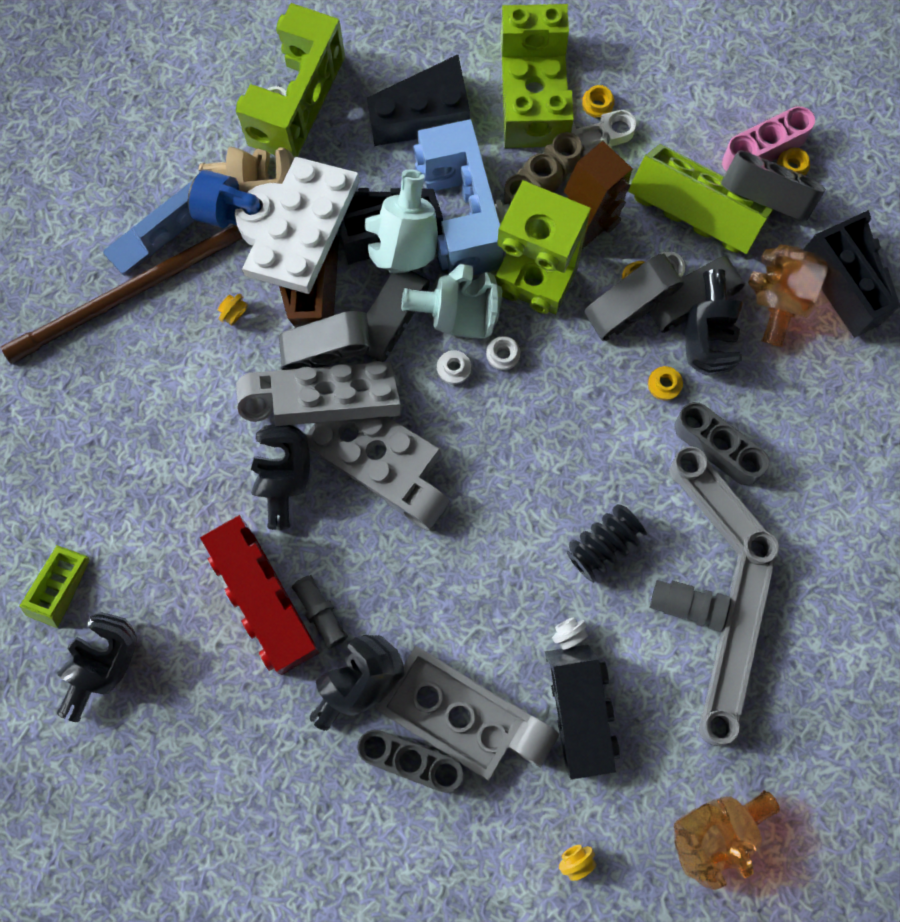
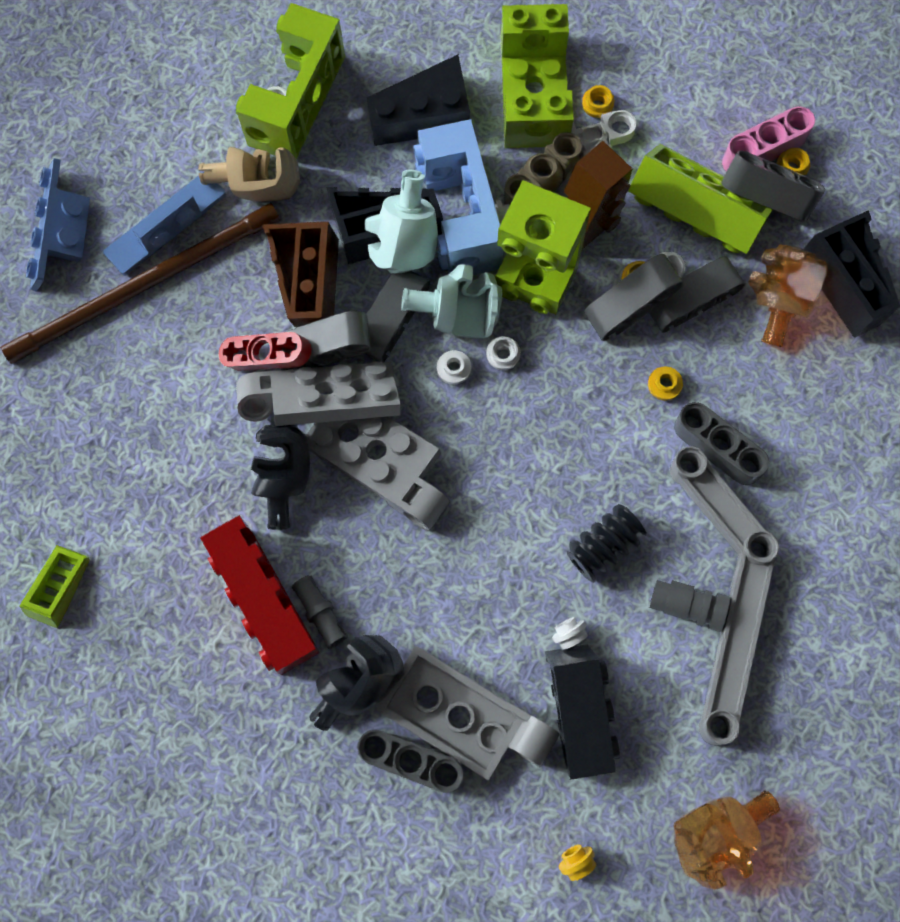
(60, 225): none -> medium blue bracket
(96, 668): black piece -> none
(232, 309): yellow plate -> none
(276, 358): none -> beam
(284, 222): white plate -> none
(713, 322): black piece -> none

